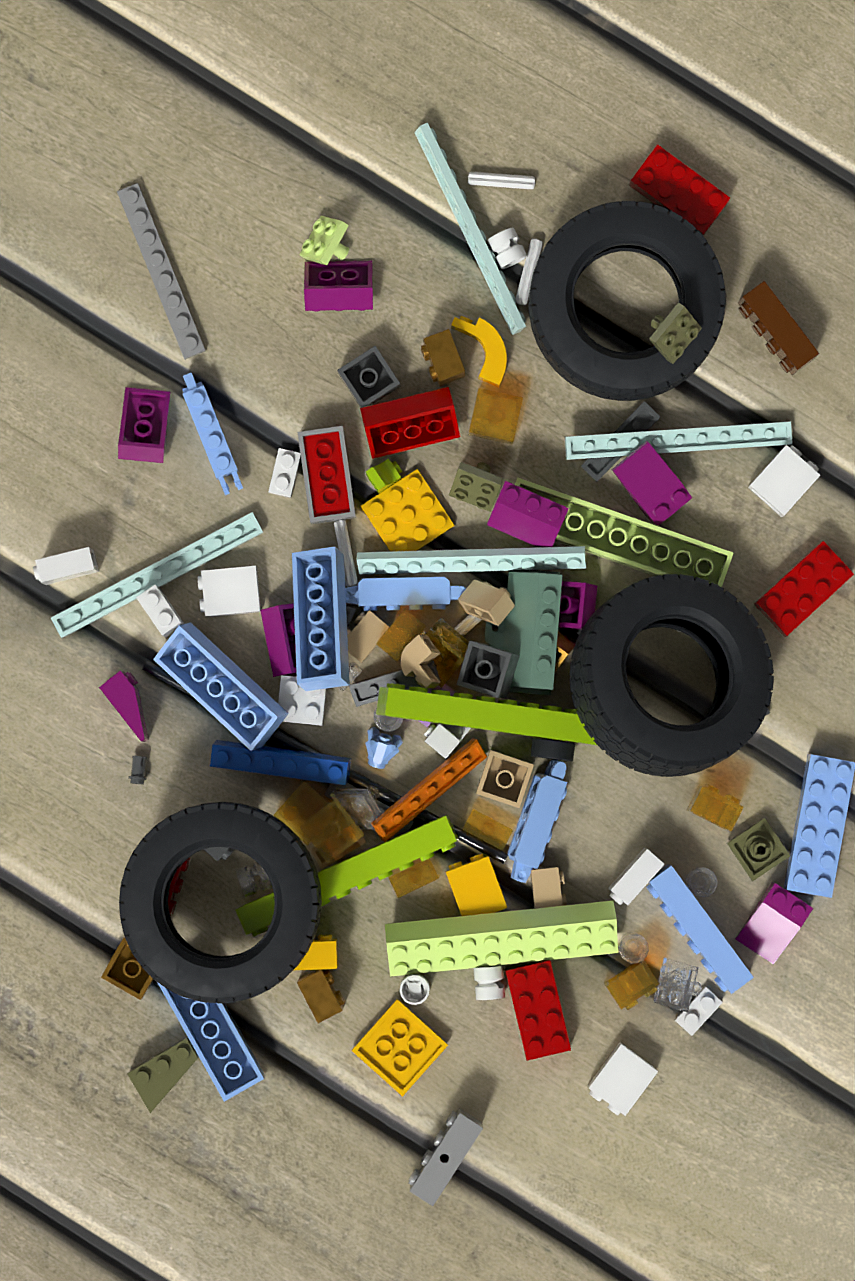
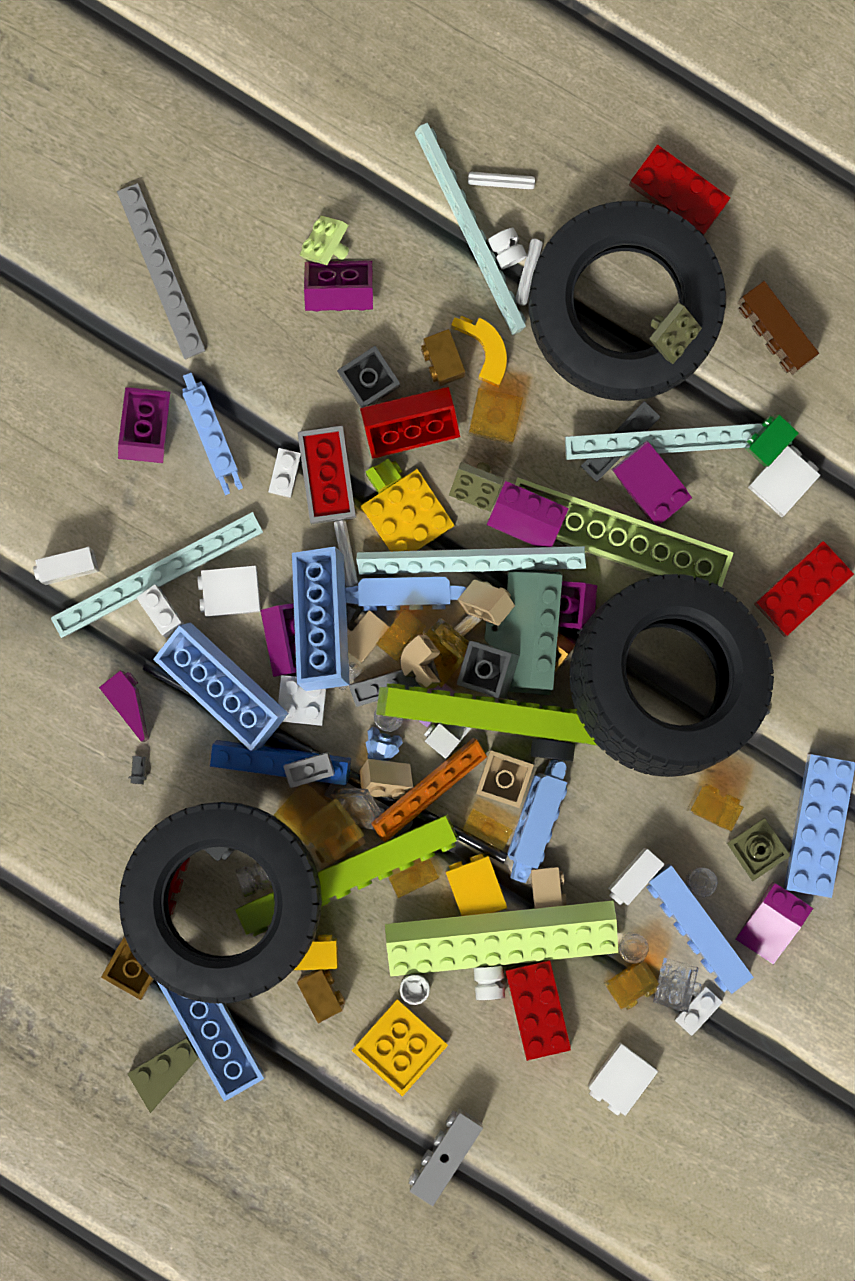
(309, 769): none -> light grey plate
(386, 778): none -> tan brick
(771, 439): none -> green brick

